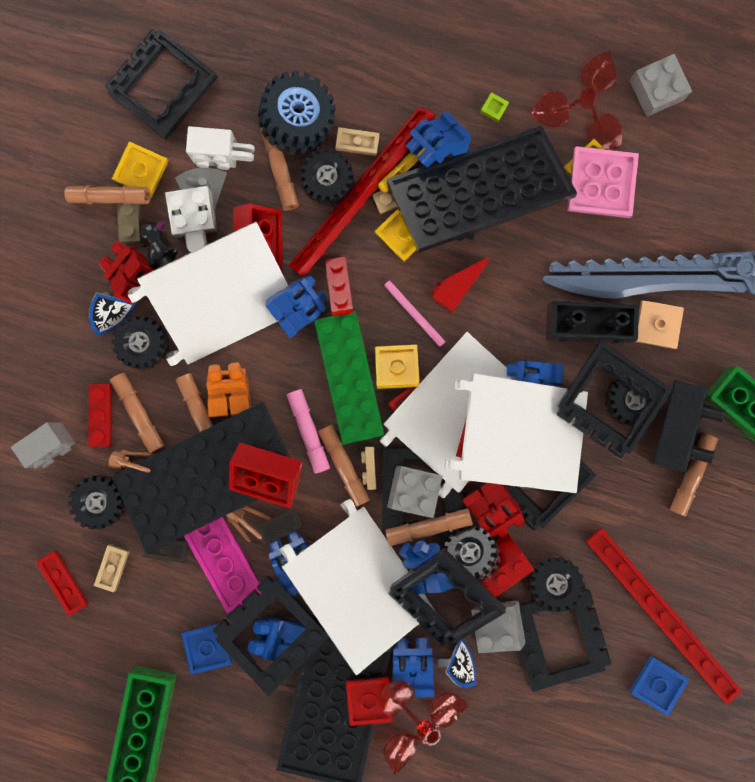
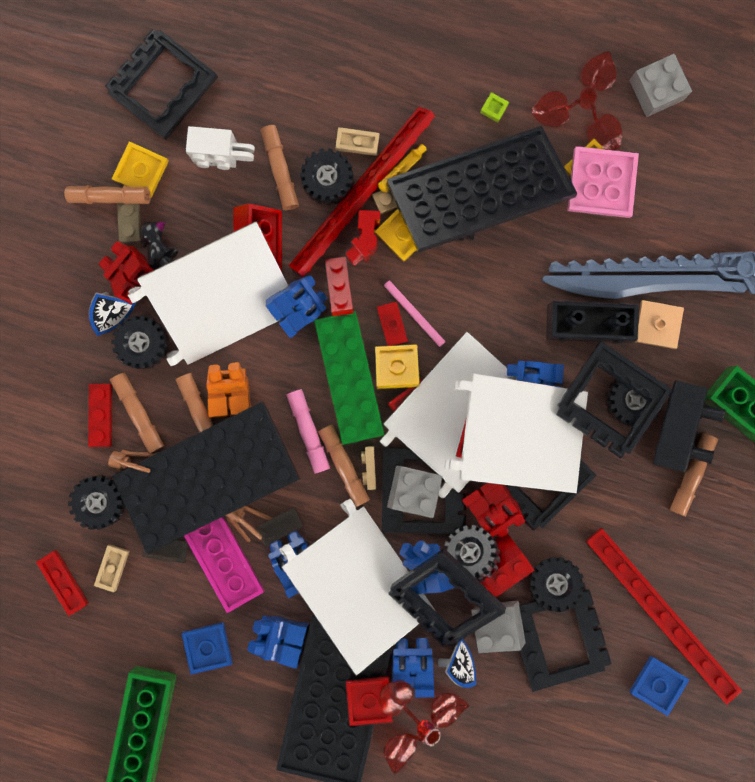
(43, 445): light grey brick -> none
(190, 217): white brick -> none
(203, 177): light grey shield -> none
(264, 475): red slope -> none
(290, 94): black wheel -> none
(290, 658): black hinge -> none
(367, 242): none -> red hips
(392, 324): none -> red plate
(428, 527): nougat piece -> none
(439, 139): blue hips -> none
(456, 286): red slope -> none

